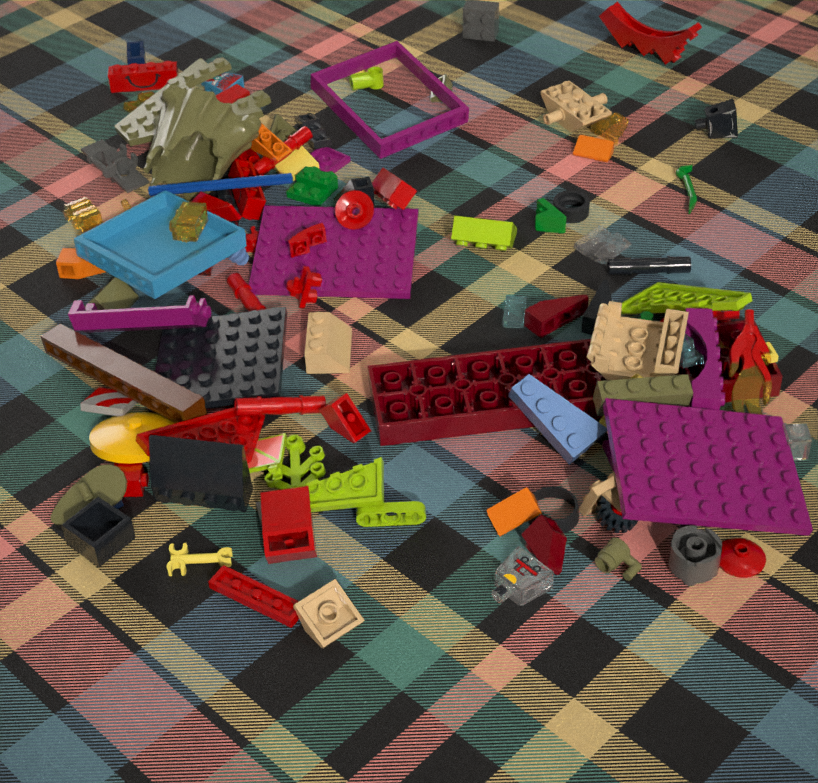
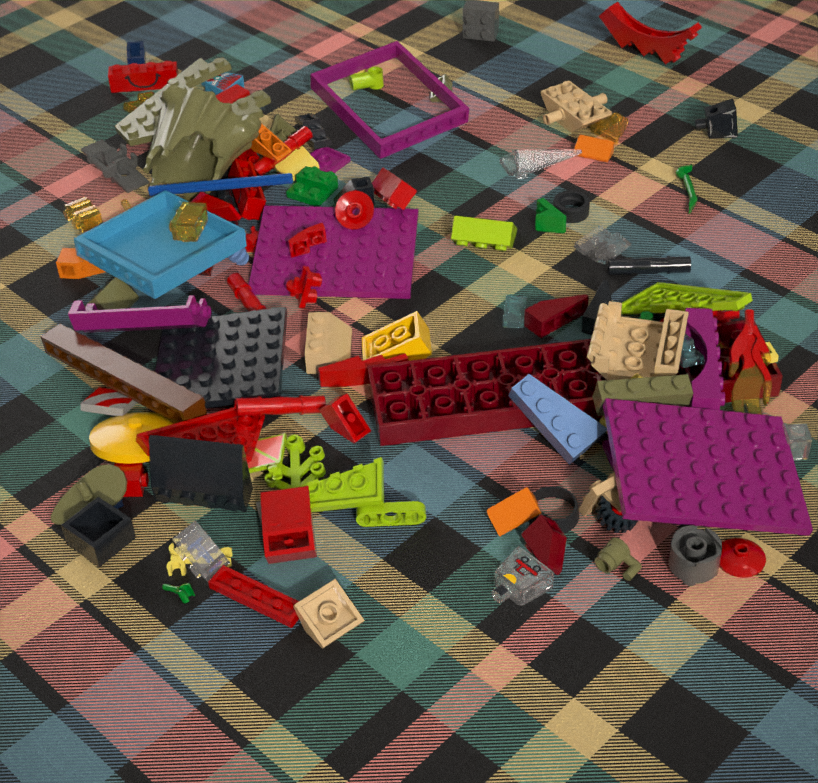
(183, 591): none -> green hand
(200, 550): none -> clear brick
(352, 370): none -> red slope
(405, 335): none -> yellow slope
(526, 162): none -> clear wedge

